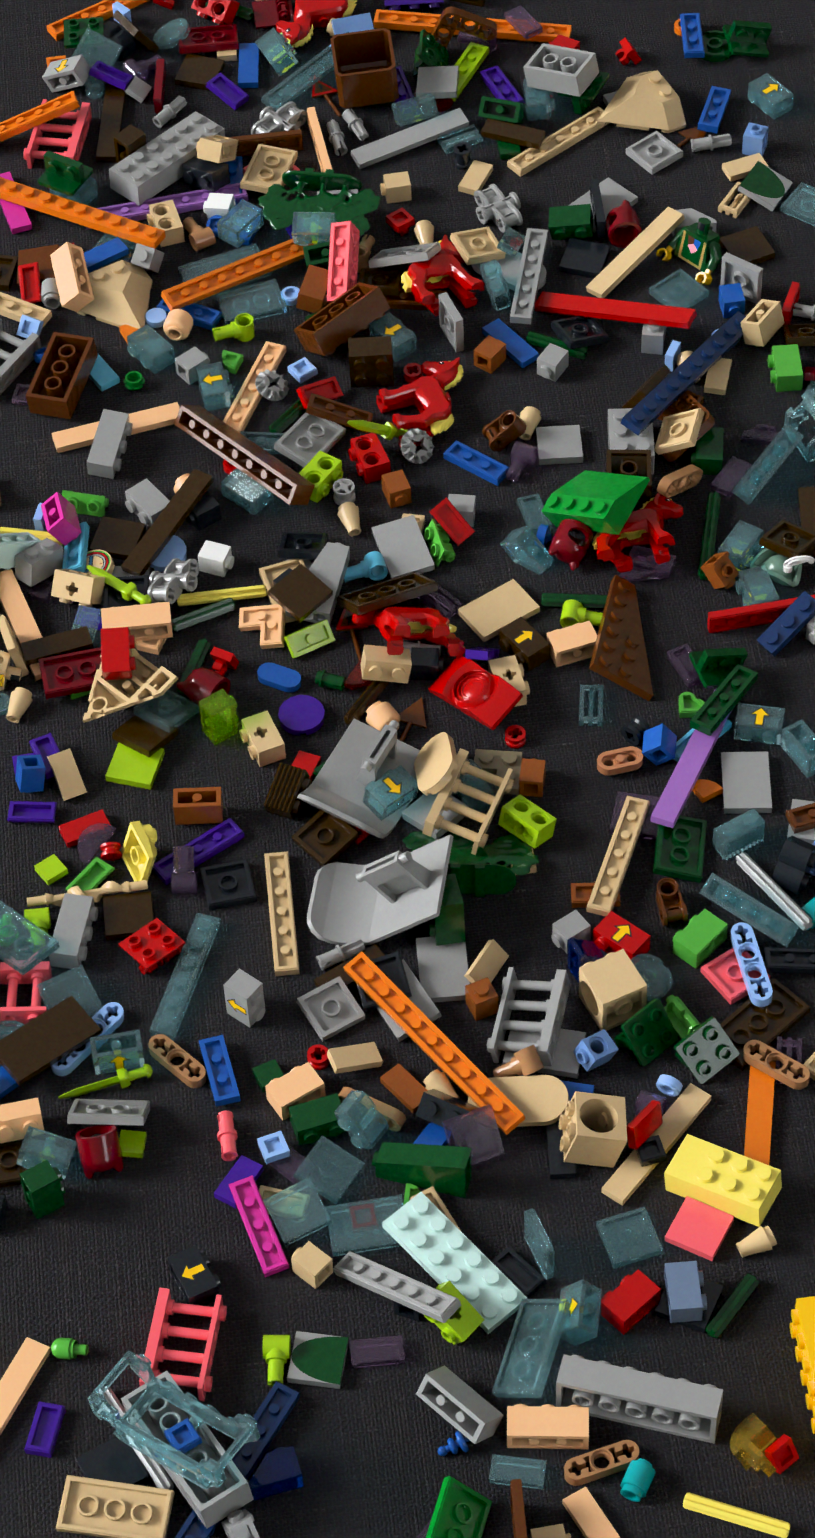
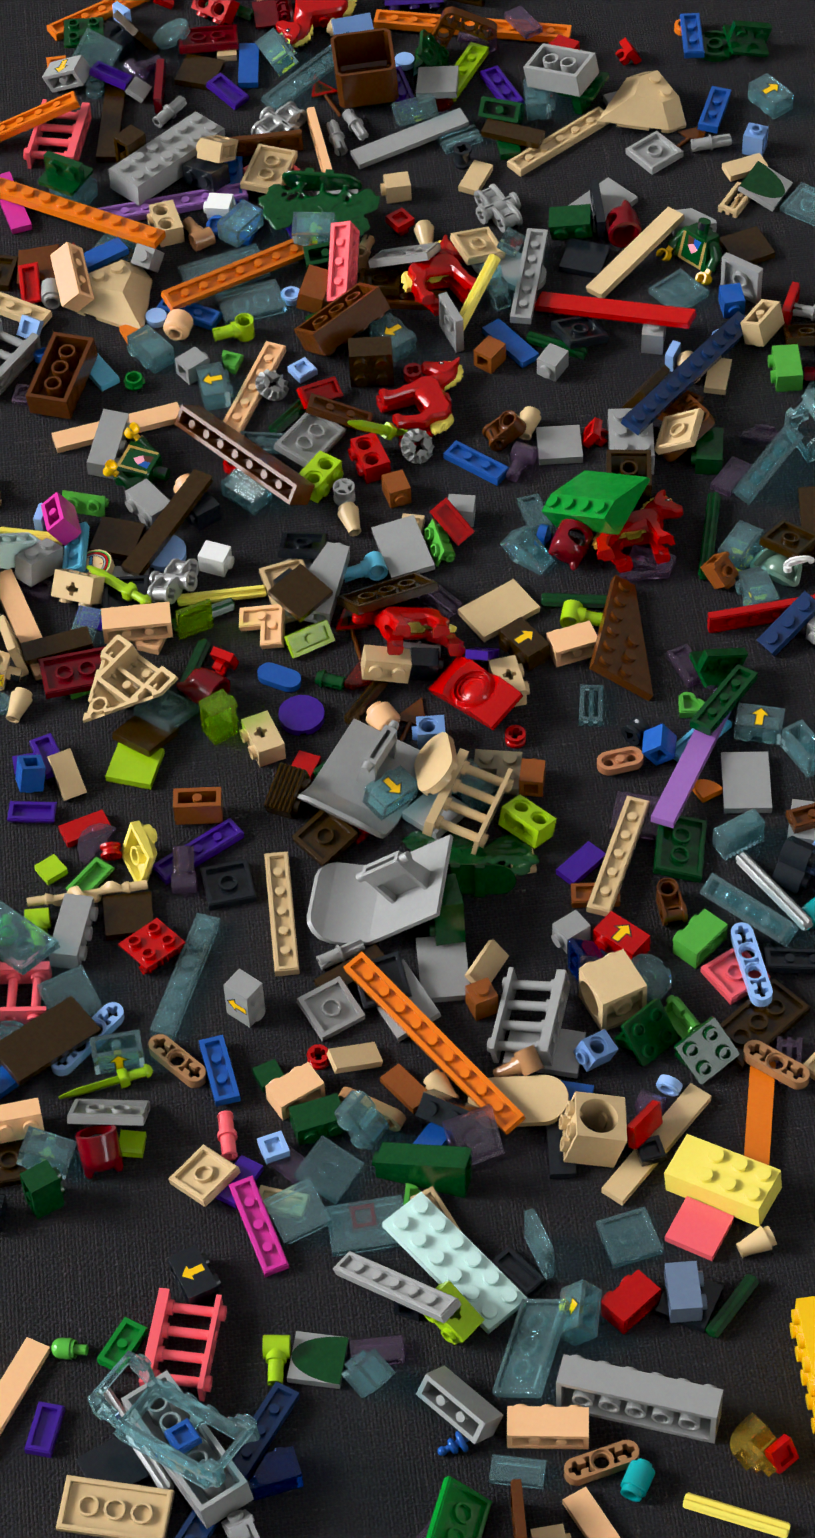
(117, 653): red brick -> none
(126, 1337): none -> green plate
(137, 462): none -> dark green torso
(194, 618): none -> clear neon green piece
(204, 1175): none -> tan tile
(312, 1264): tan brick -> none
(367, 1372): none -> clear light blue brick
(405, 60): none -> light blue tile
(426, 728): none -> medium blue brick
(479, 288): none -> light yellow axle
(581, 863): none -> dark purple tile
(594, 433): none -> red tile
(679, 481): medium nougat beam -> none

